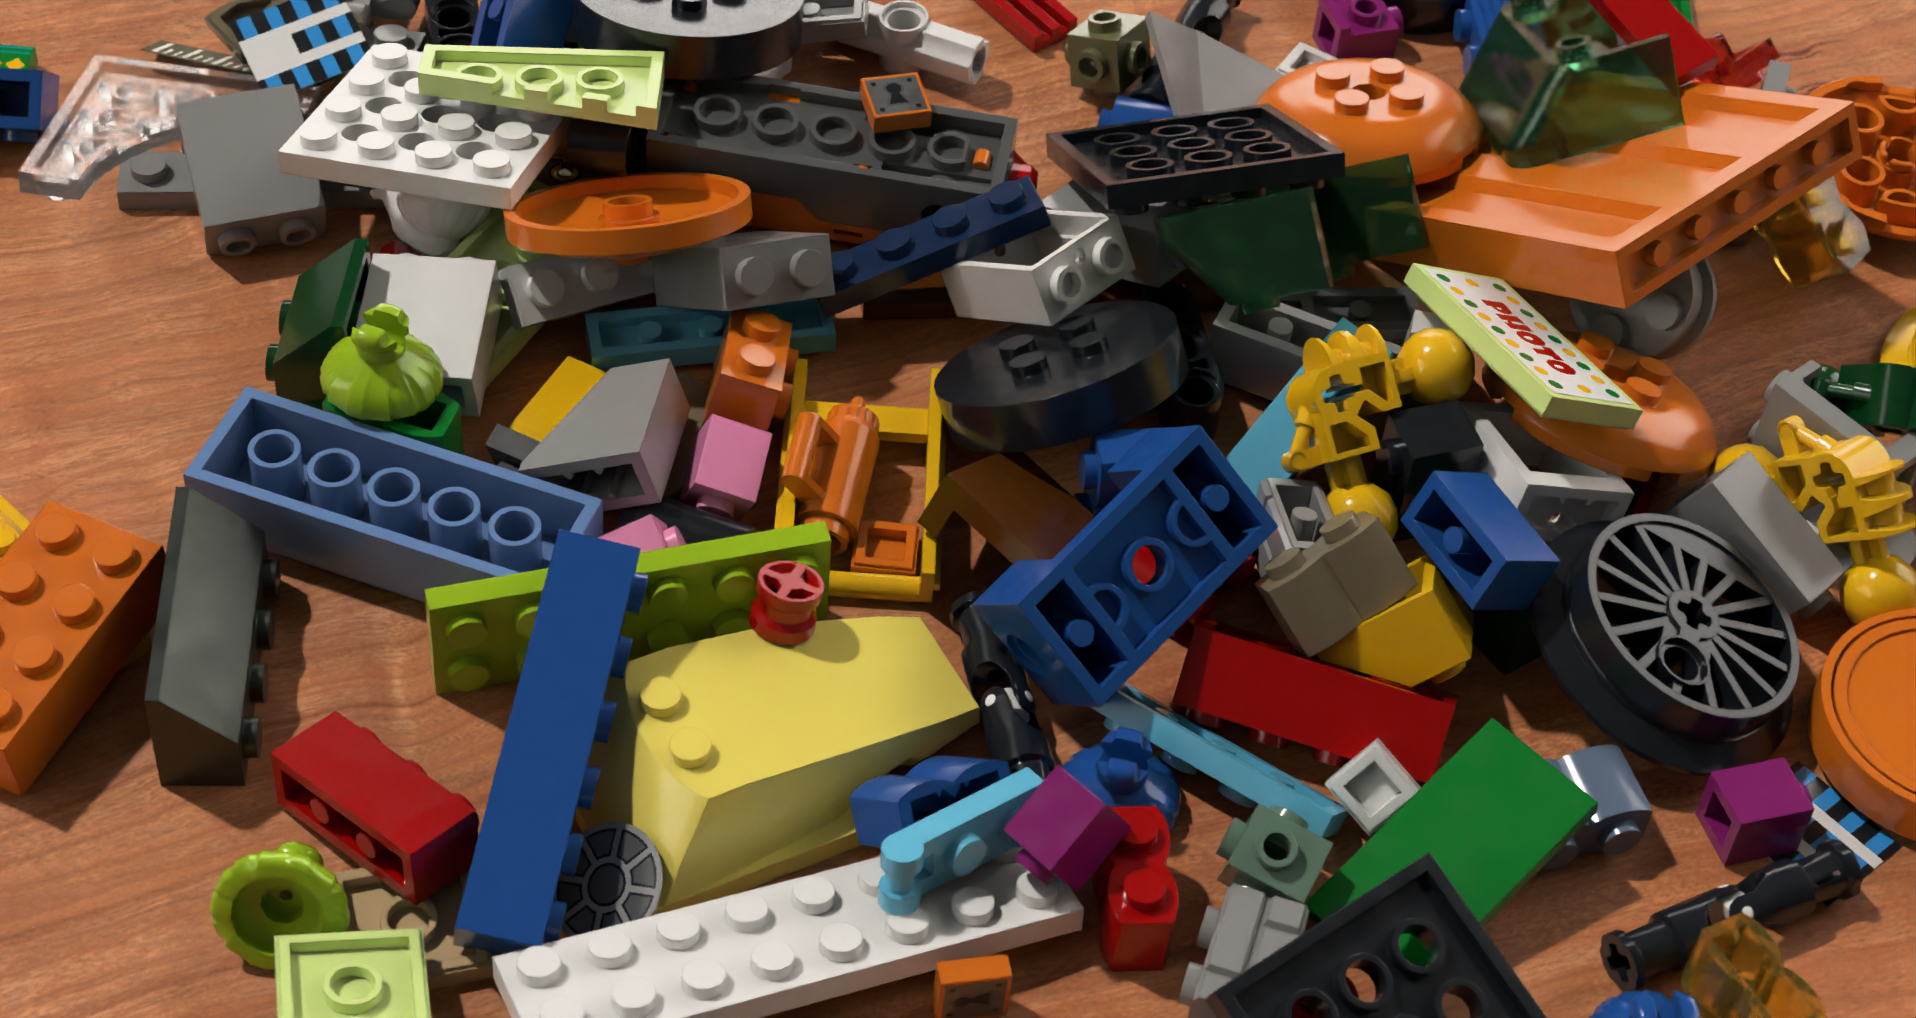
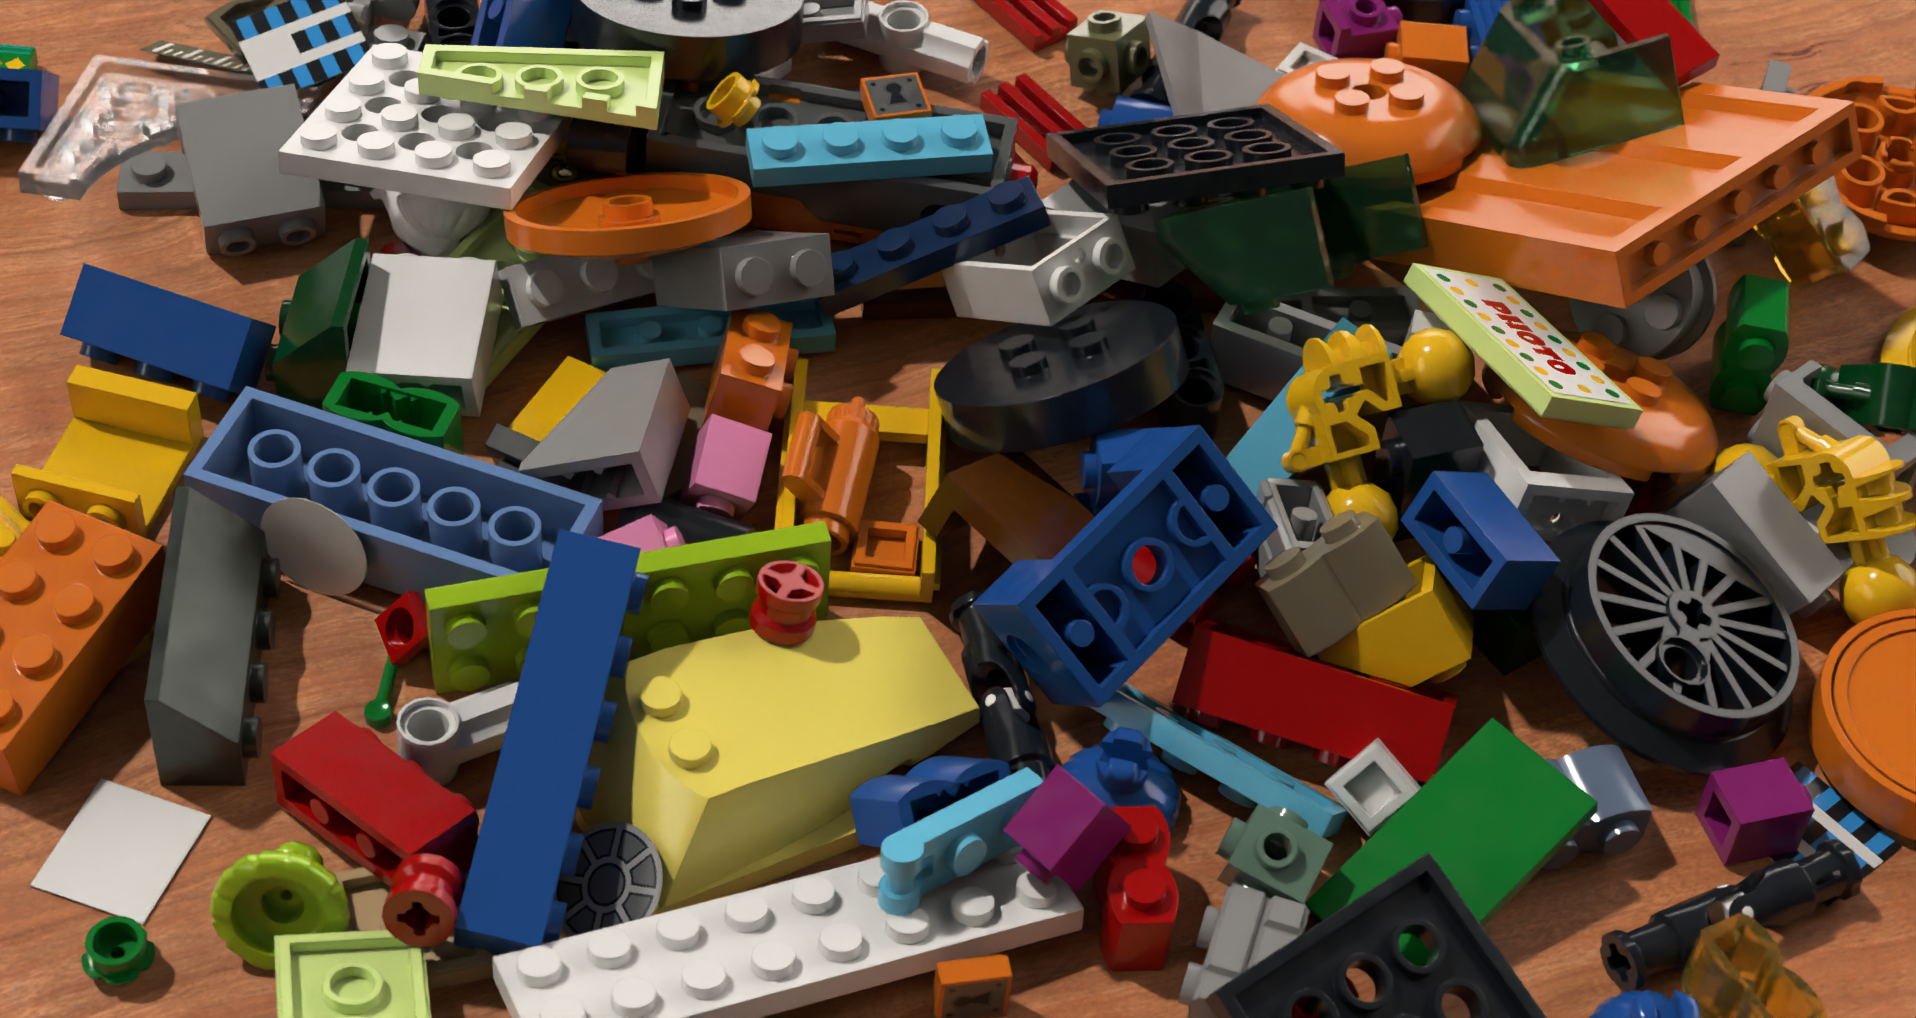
(115, 936): none -> green plate
(117, 452): none -> yellow panel
(121, 851): none -> white sticker
(166, 333): none -> blue brick
(314, 546): none -> white sticker
(378, 711): none -> green hinge
(381, 369): lime hair -> none
(404, 628): none -> red piece
(440, 890): none -> red wheel
(448, 734): none -> white piece
(734, 100): none -> yellow plate
(868, 150): none -> medium azure plate
(1038, 107): none -> red tile
(1432, 48): none -> orange brick
(1741, 67): clear red bracket -> none
(1750, 344): none -> green brick

